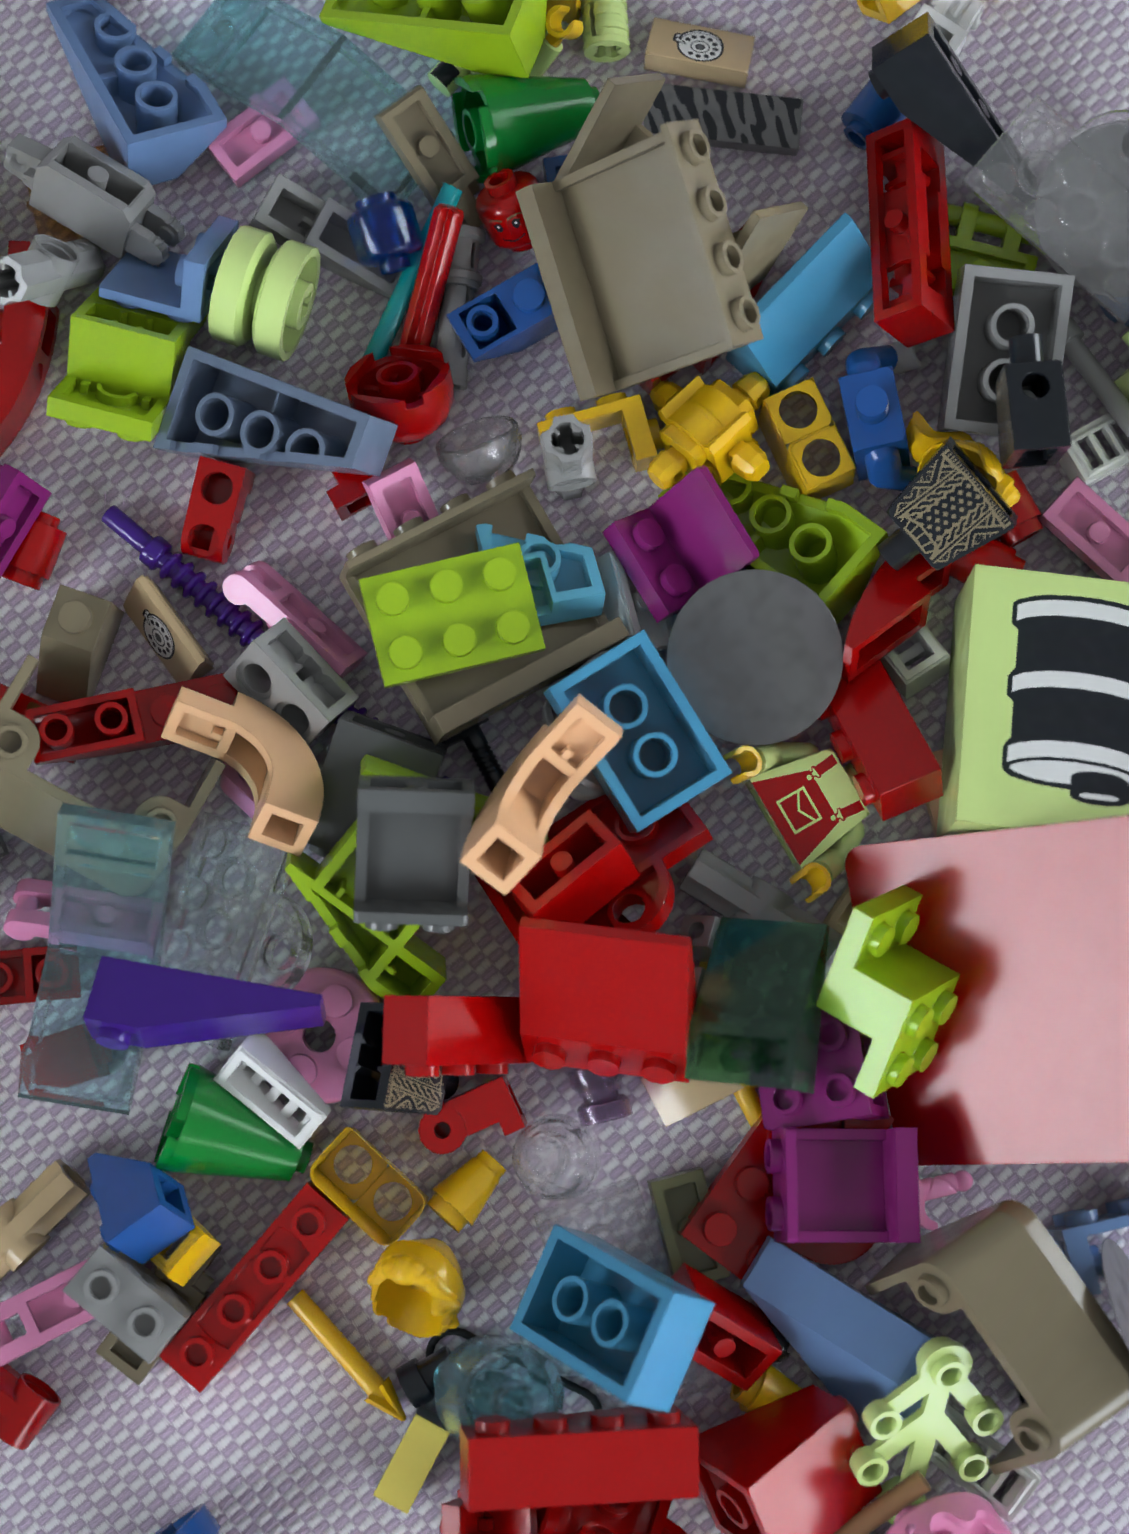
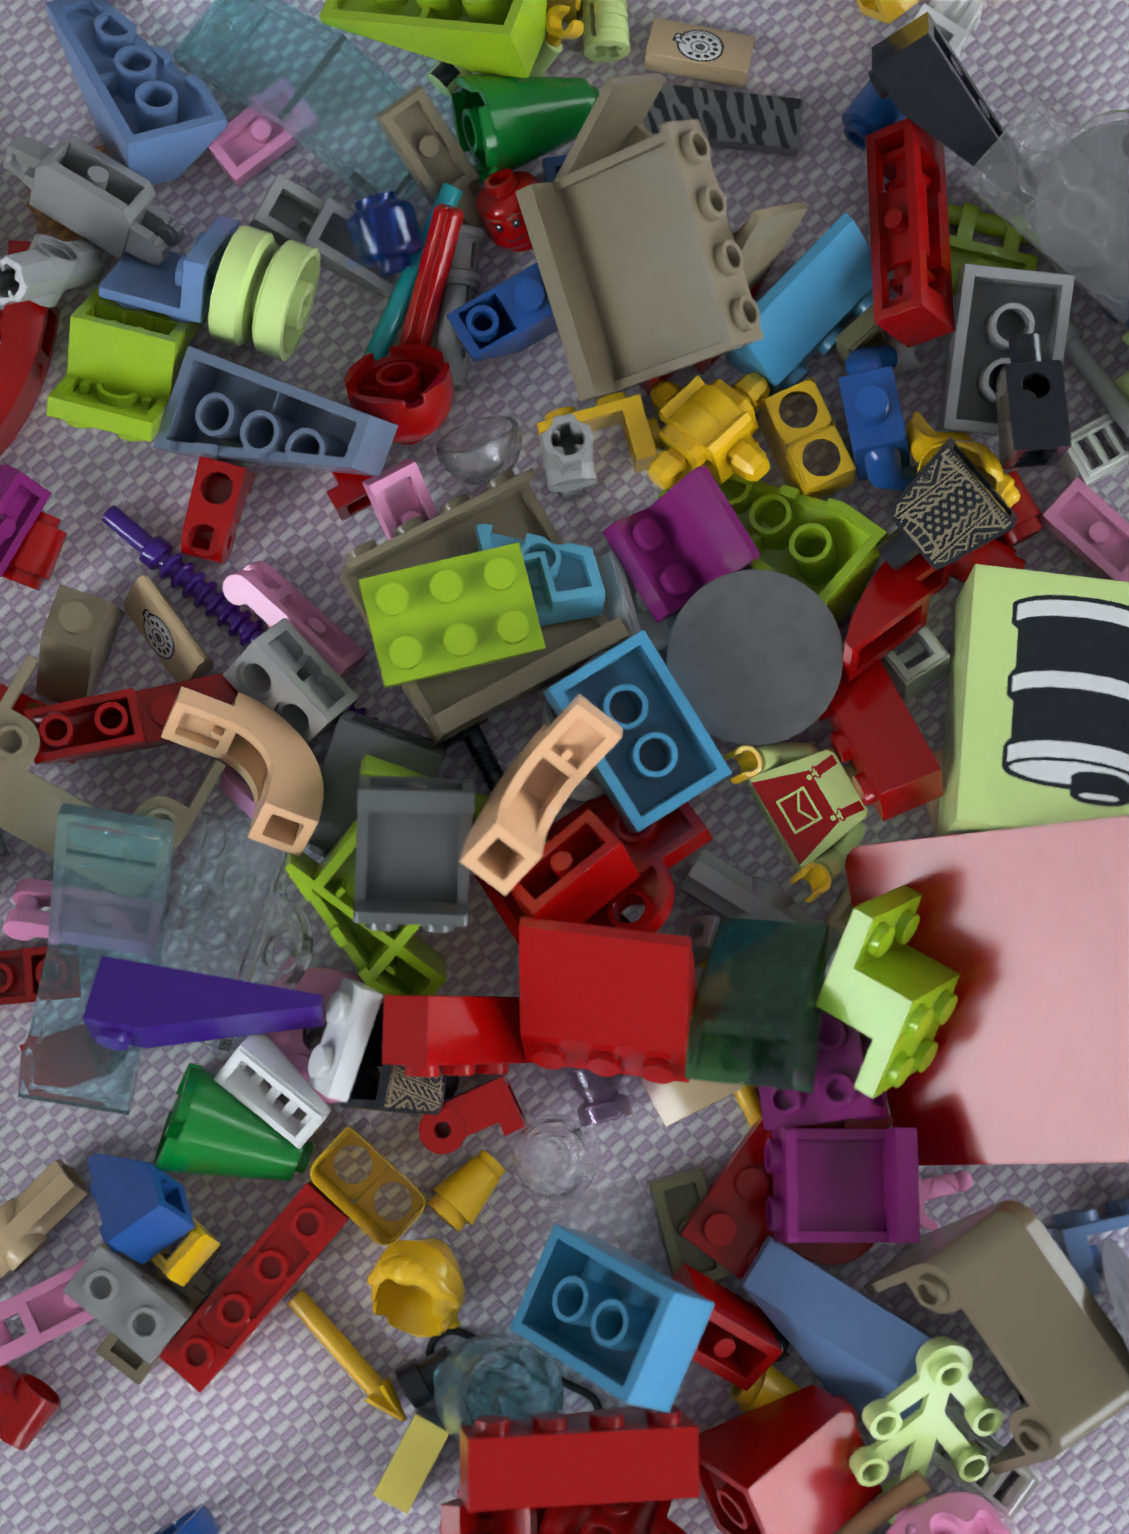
(349, 1025): none -> white plate
(860, 334): none -> olive tile

